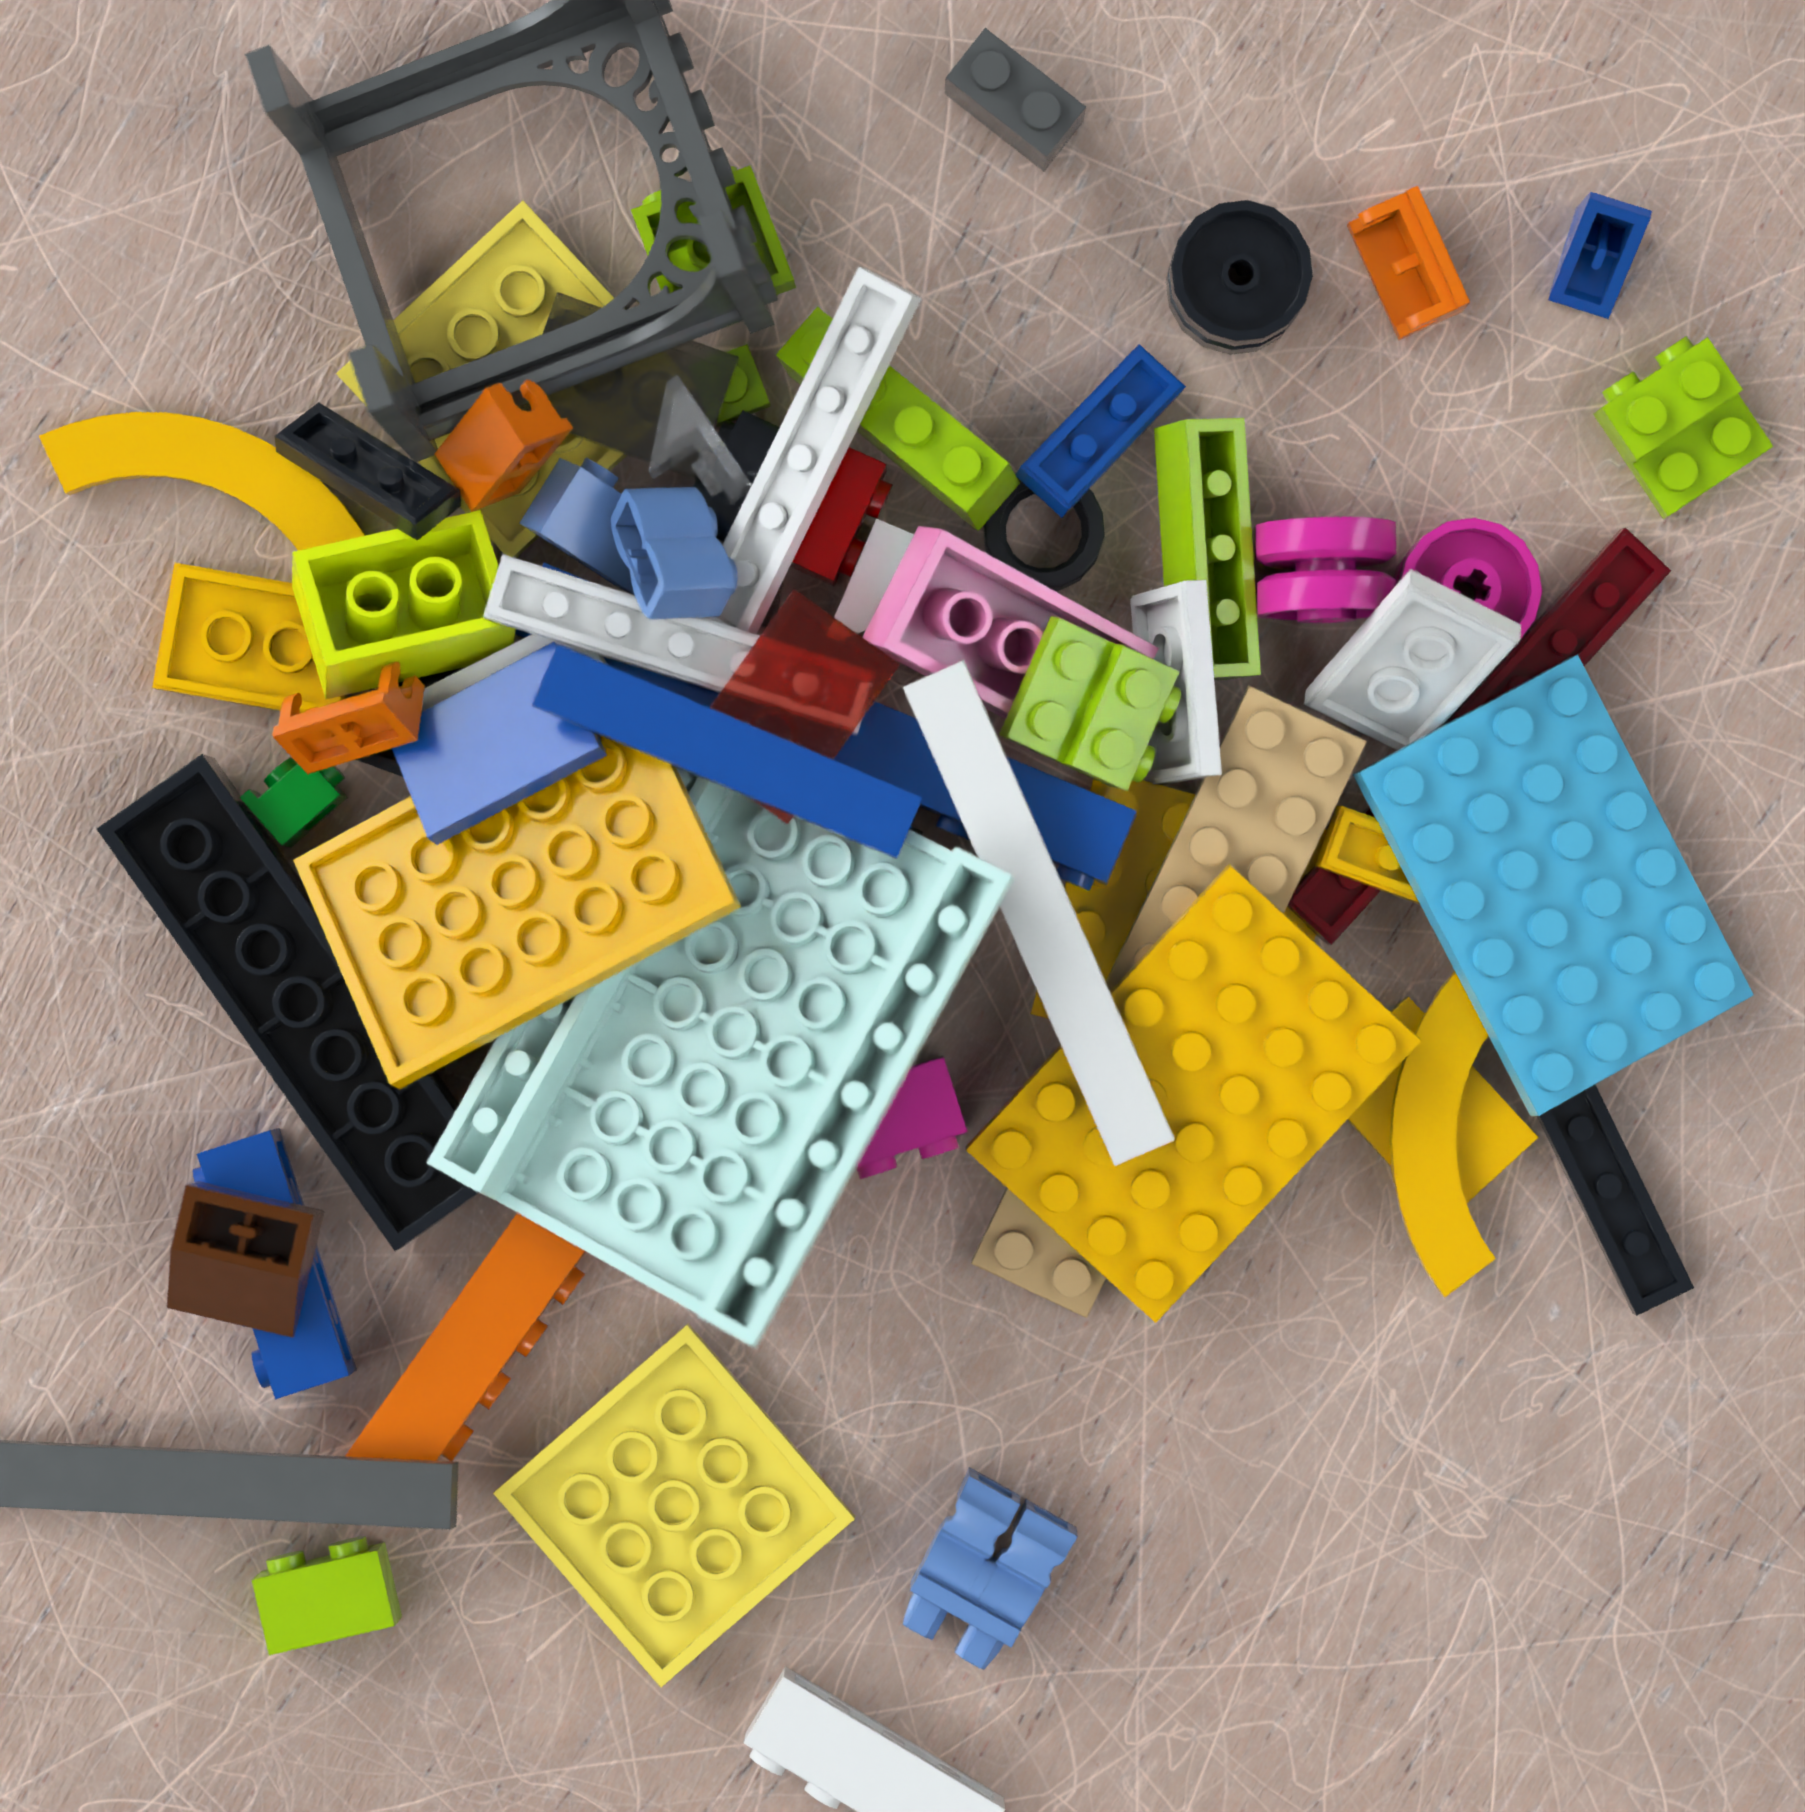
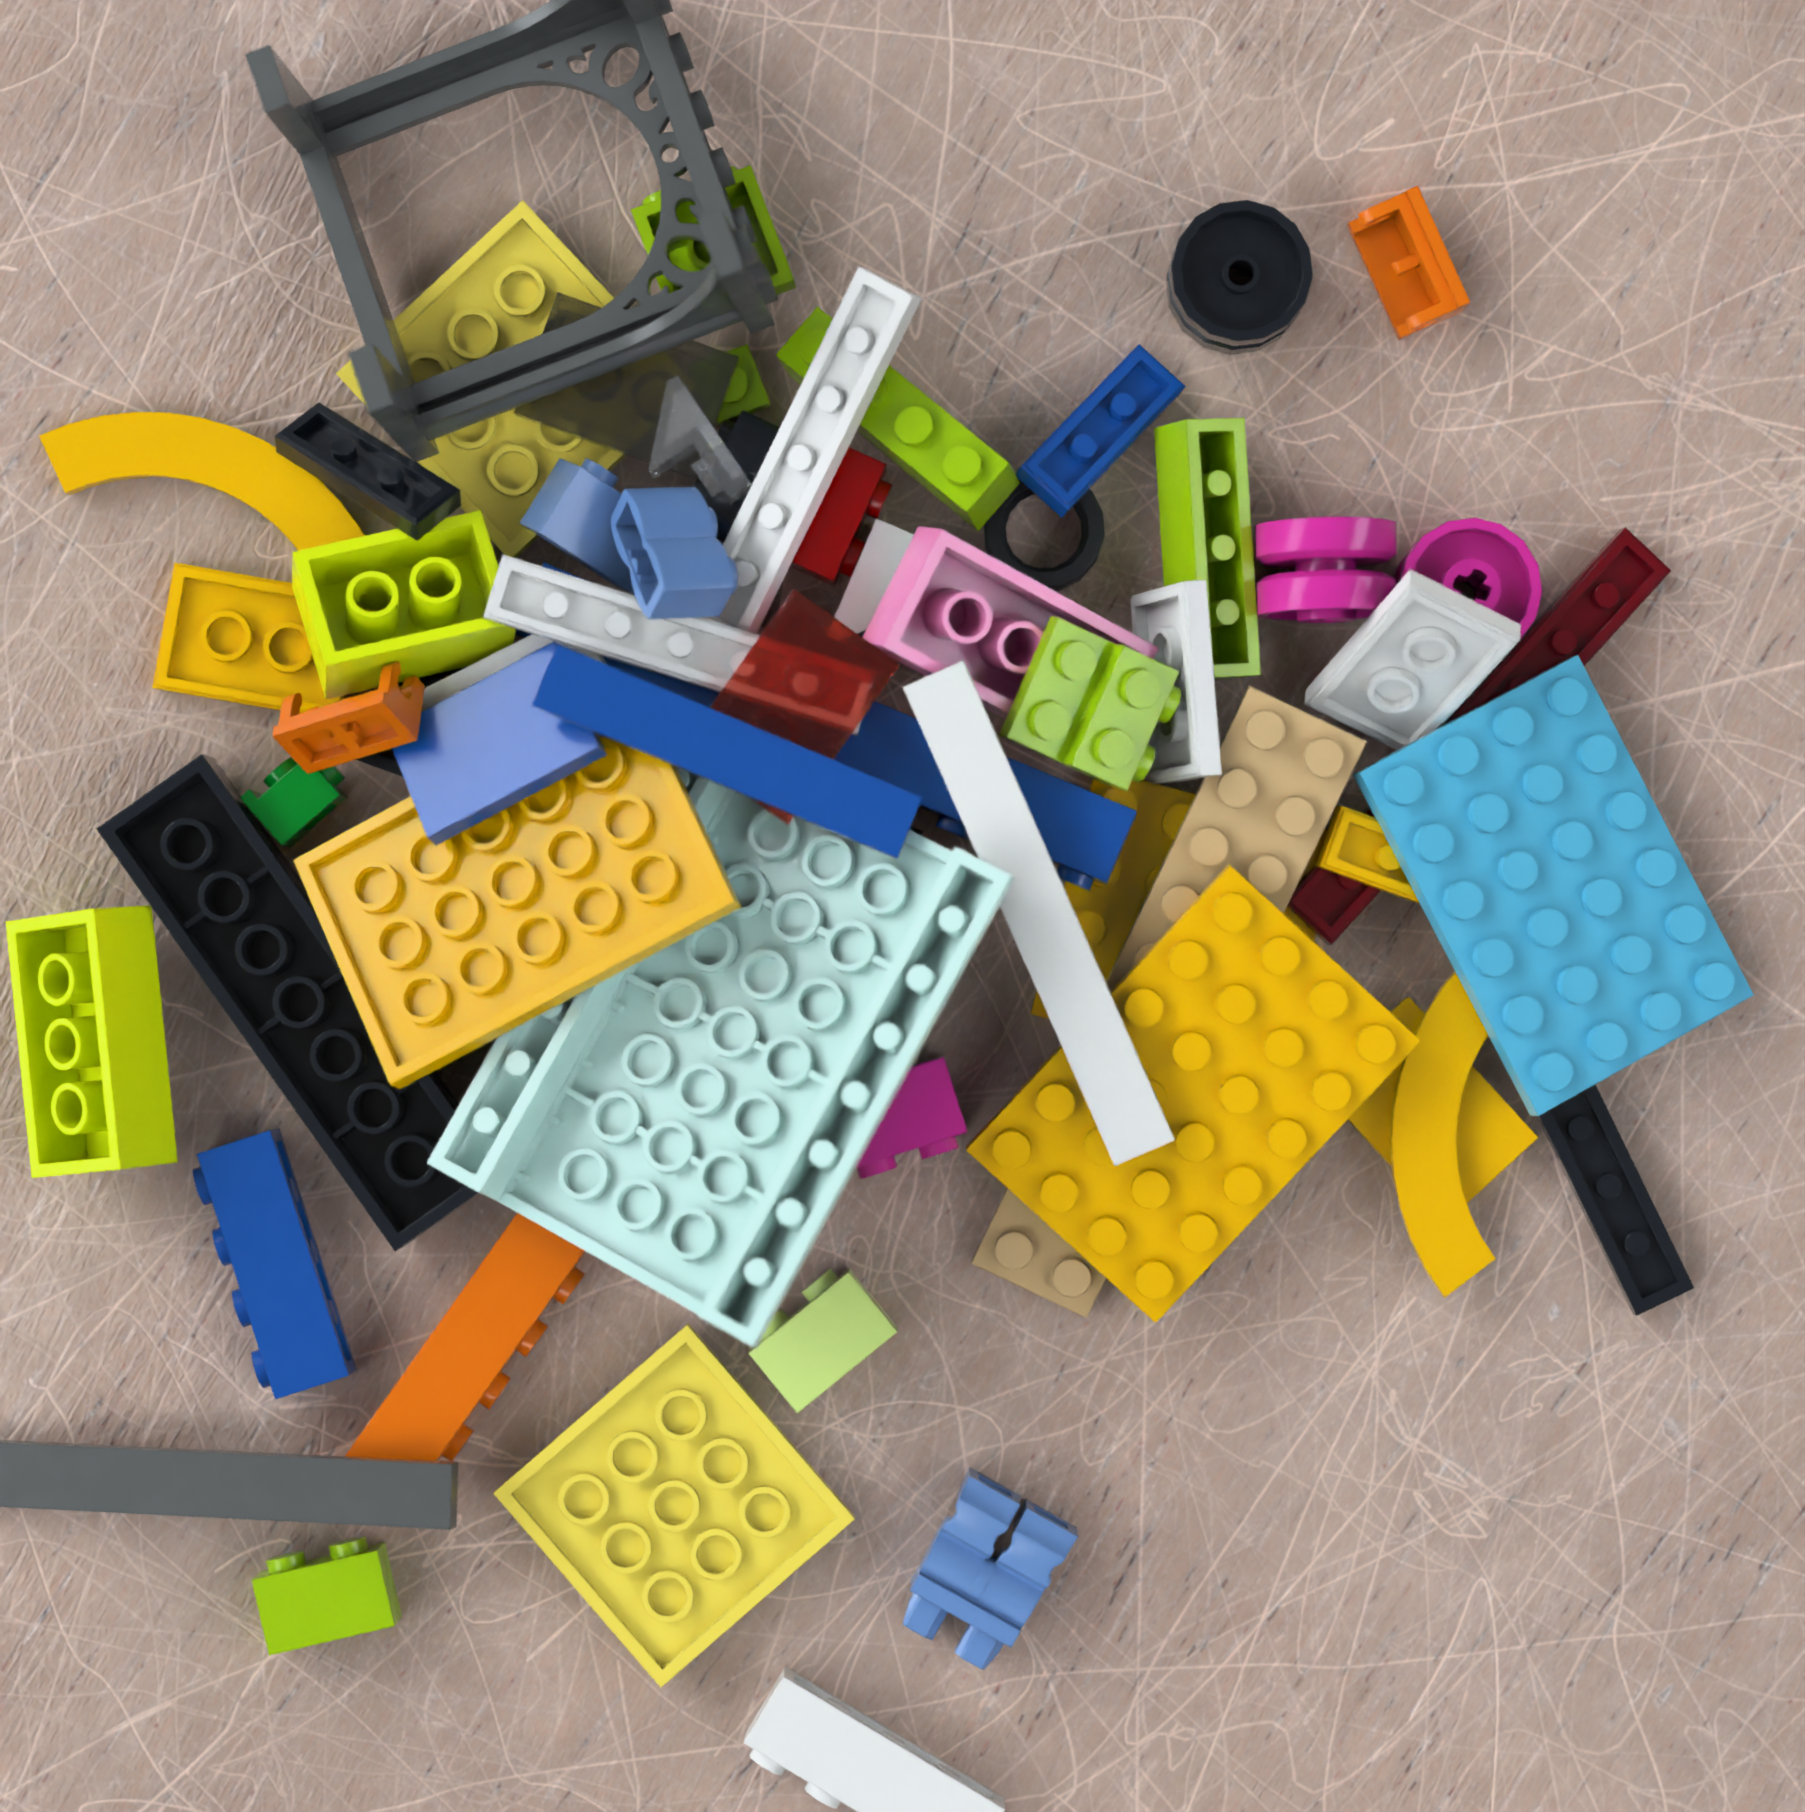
(91, 1041): none -> neon yellow brick
(242, 1257): reddish brown slope -> none
(501, 446): orange hinge -> none
(822, 1337): none -> yellowish green brick
(1014, 99): dark grey brick -> none
(1598, 254): blue slope -> none
(1682, 425): lime plate -> none

